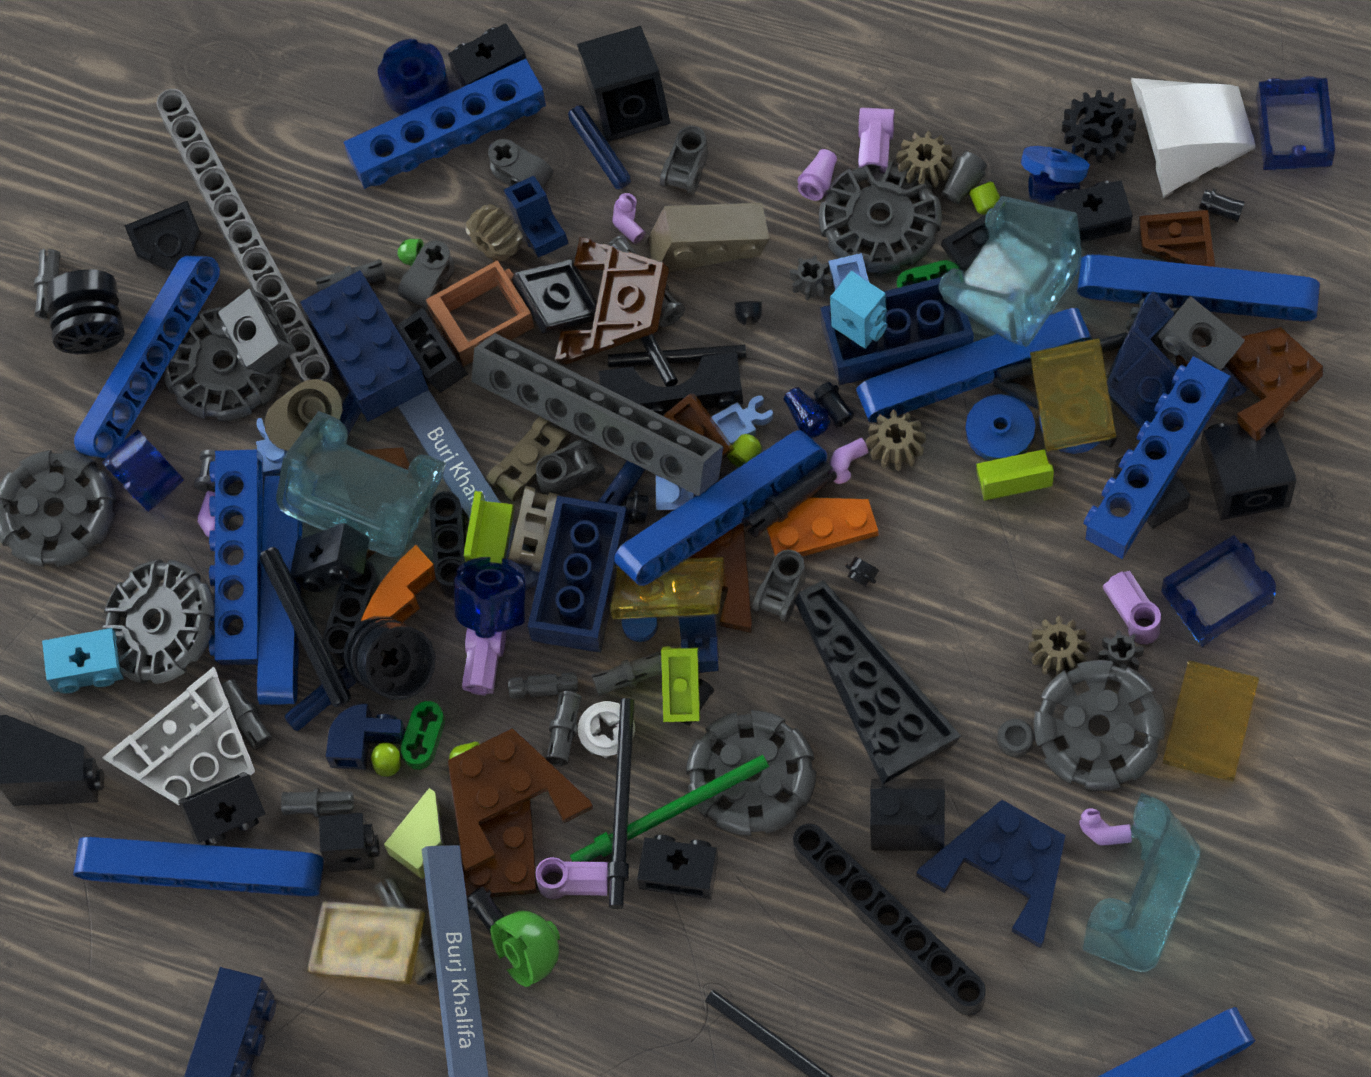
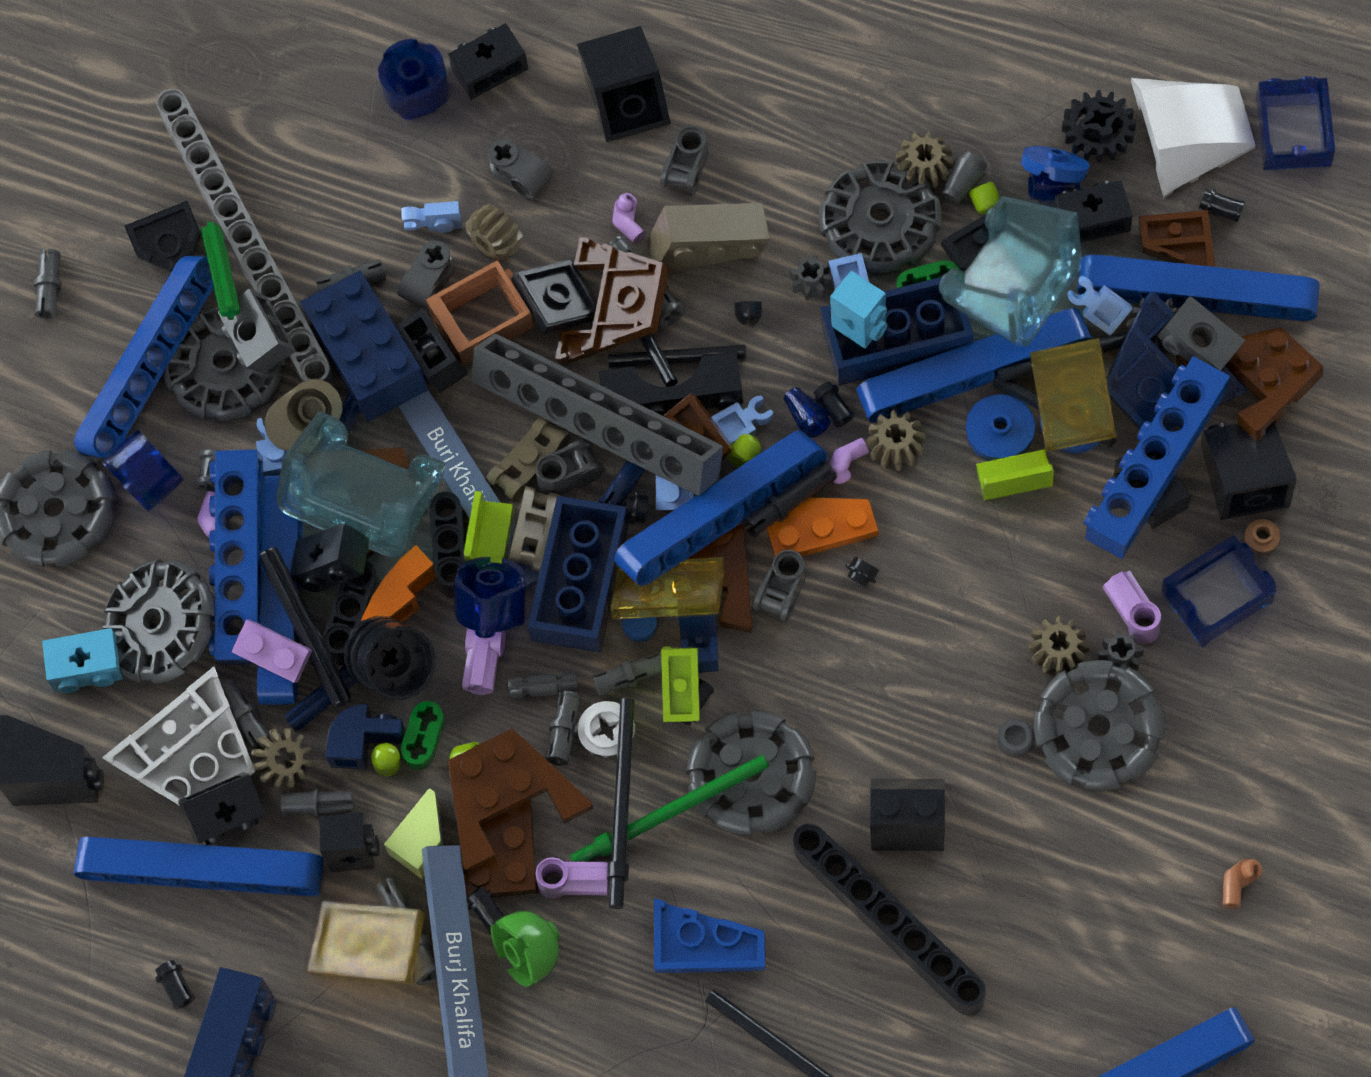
(84, 311): black wheel -> none
(174, 984): none -> black pin
(220, 270): none -> green axle
(272, 651): none -> lavender plate
(285, 745): none -> dark tan gear
(409, 250): bright green hinge -> none
(438, 217): none -> light blue plate
(454, 109): blue brick -> none
(535, 217): dark blue brick -> none
(599, 147): dark blue axle -> none
(693, 879): black brick -> none
(702, 943): none -> blue wing
(817, 176): lavender cone -> none
(875, 131): lavender piece -> none
(883, 702): black wing -> none
(1014, 852): dark blue wing -> none
(1101, 832): lavender arm -> none
(1103, 308): none -> light blue plate
(1139, 930): clear light blue windscreen -> none
(1210, 720): clear yellow tile -> none
(1236, 879): none -> nougat arm
(1259, 545): none -> medium nougat plate

